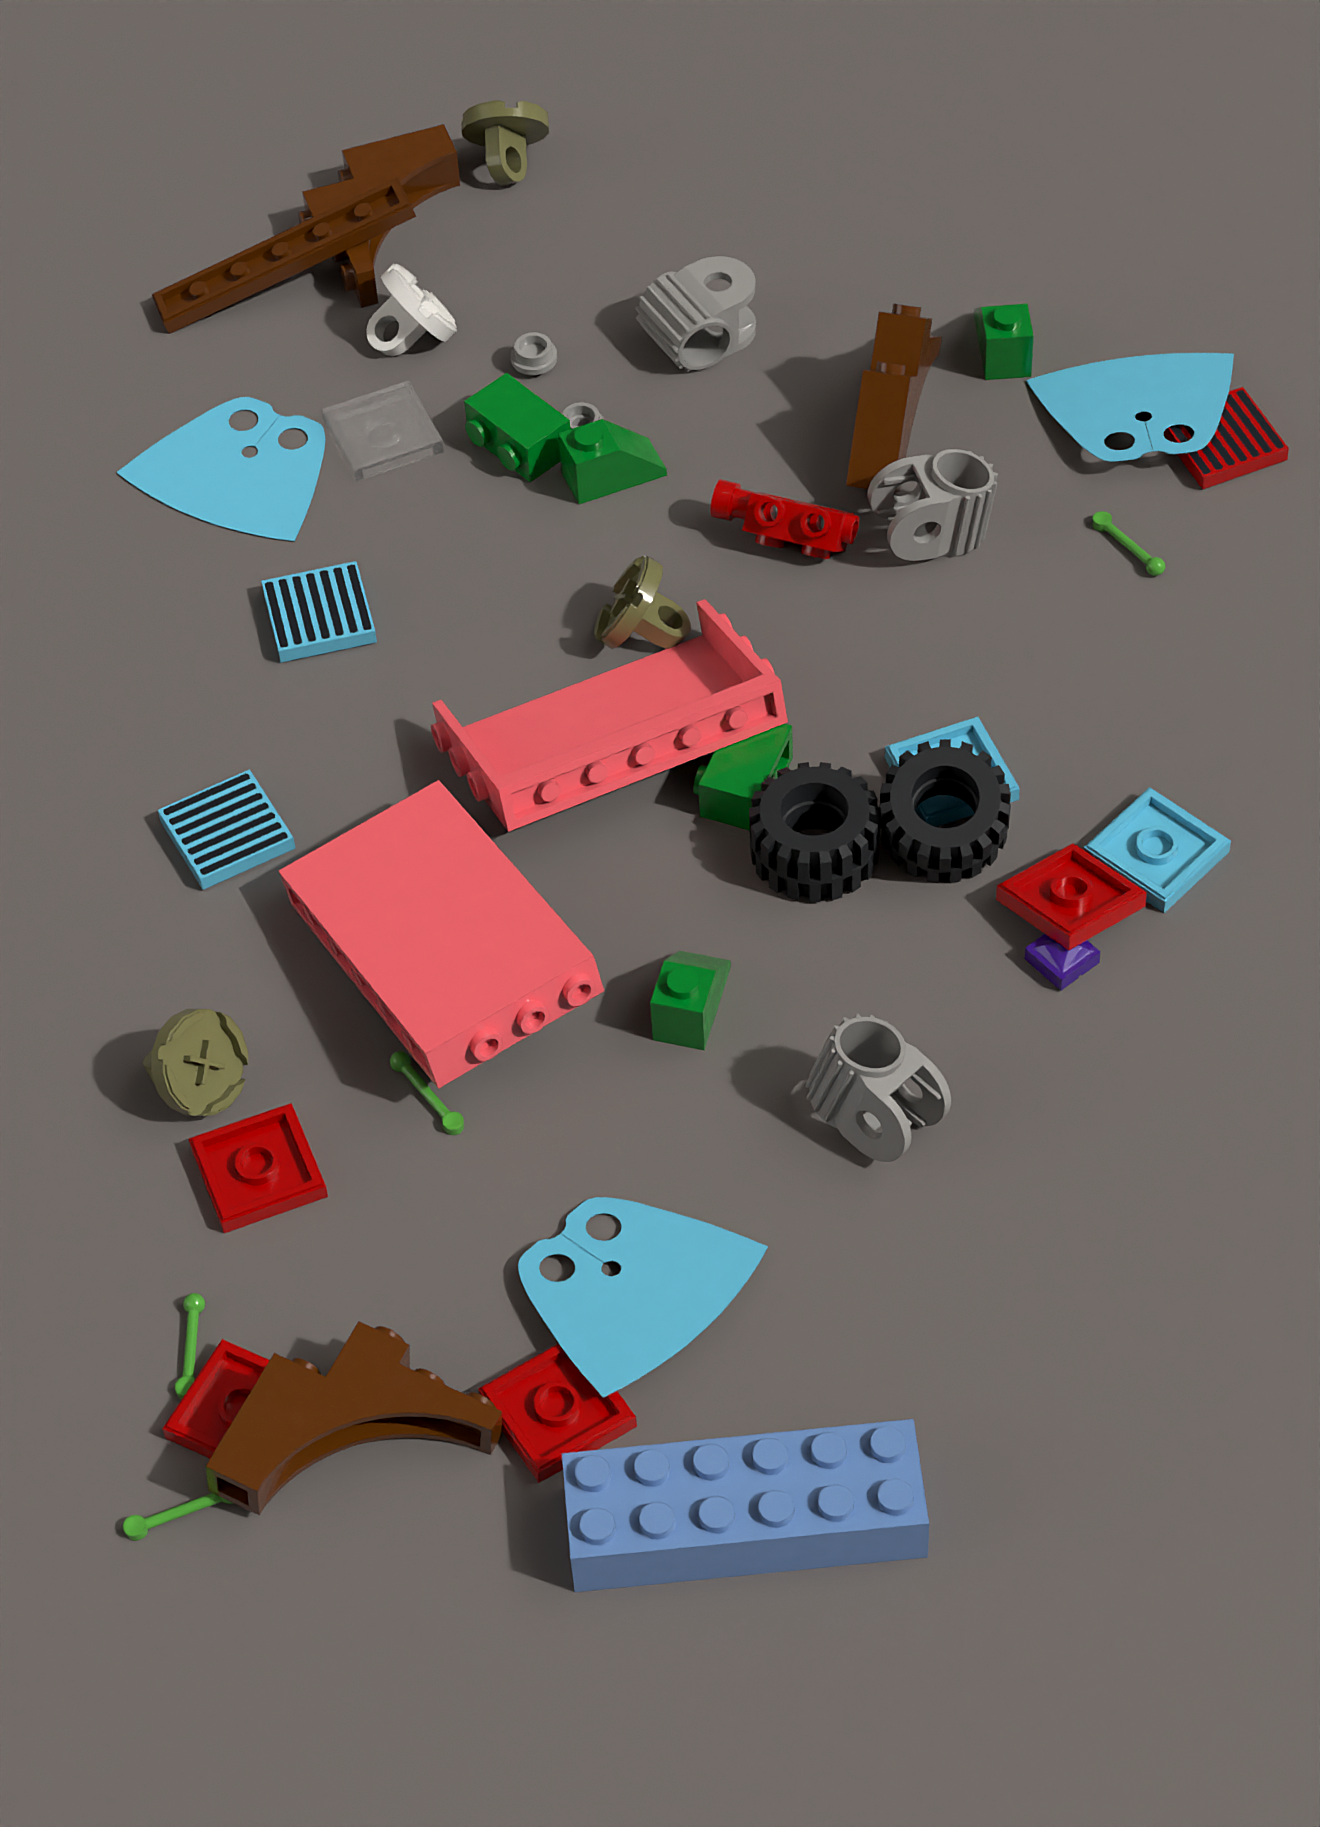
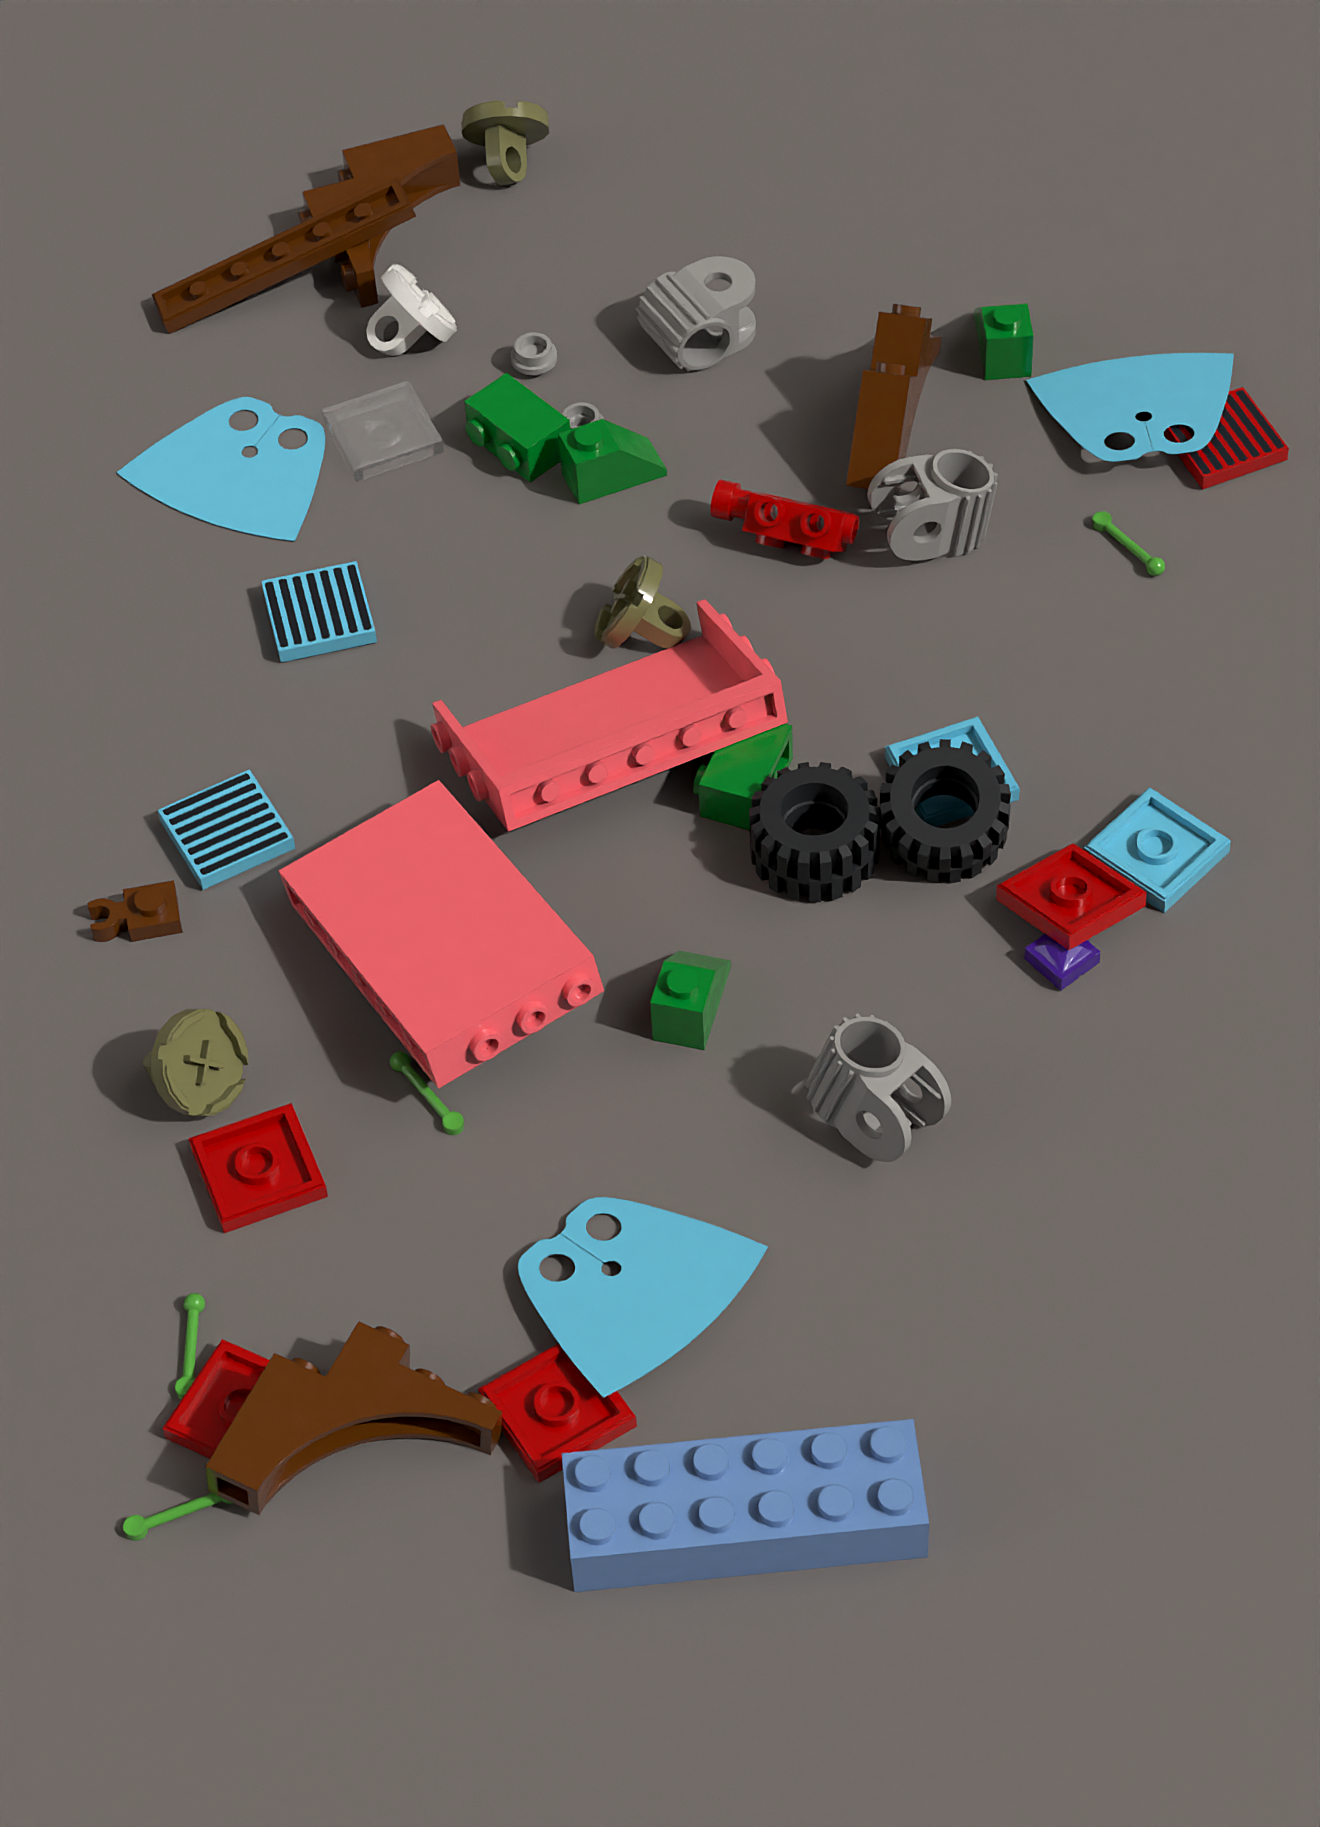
(145, 913): none -> reddish brown plate

